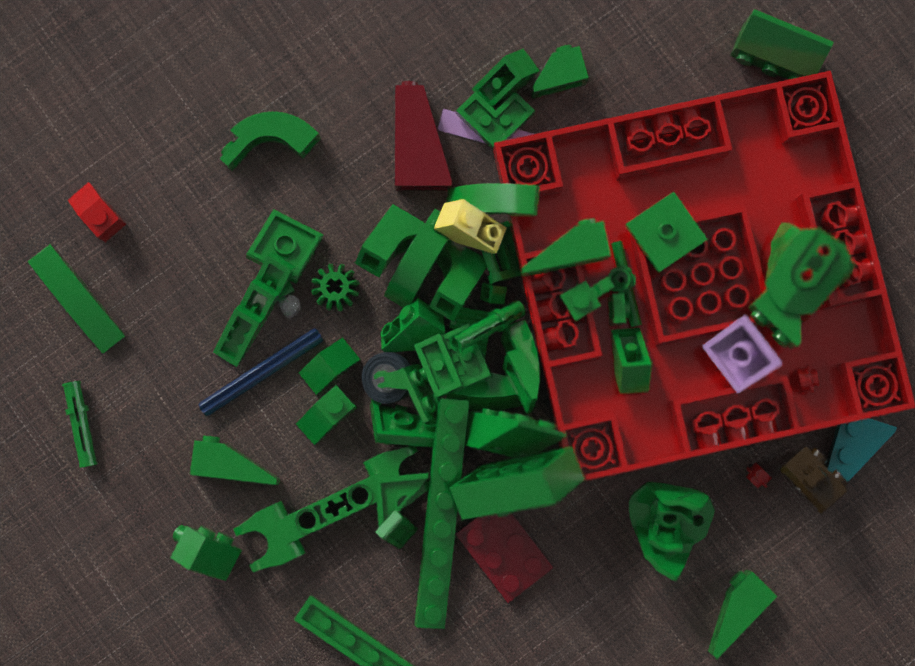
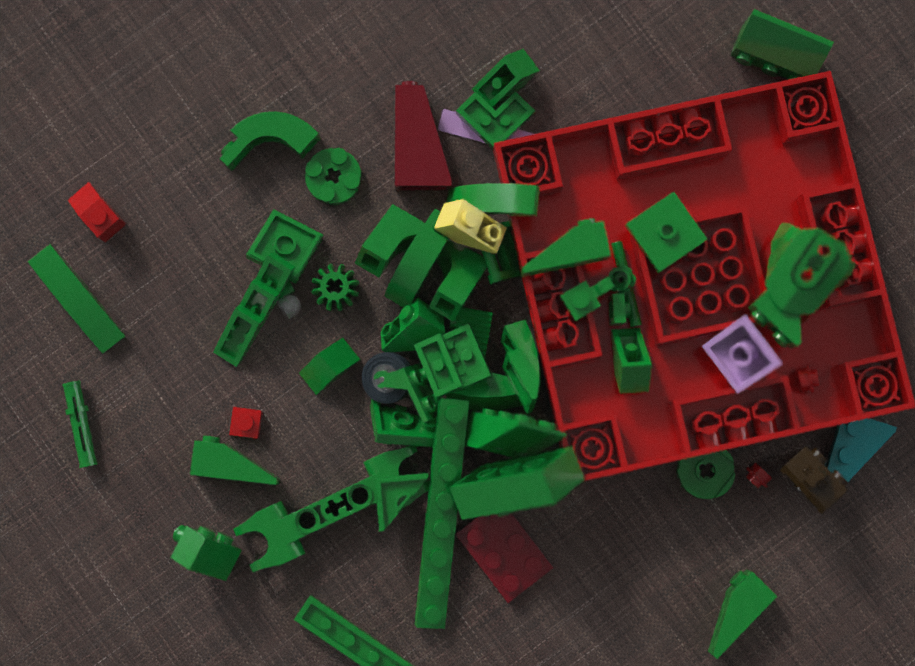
(245, 422): none -> red plate
(260, 372): dark blue axle -> none
(326, 414): green slope -> none
(336, 160): none -> green plate
(397, 530): green tile -> none
(493, 293): green piece -> none
(496, 321): green pin -> none
(562, 72): green slope -> none
(666, 524): green piece -> none
(707, 487): none -> green plate

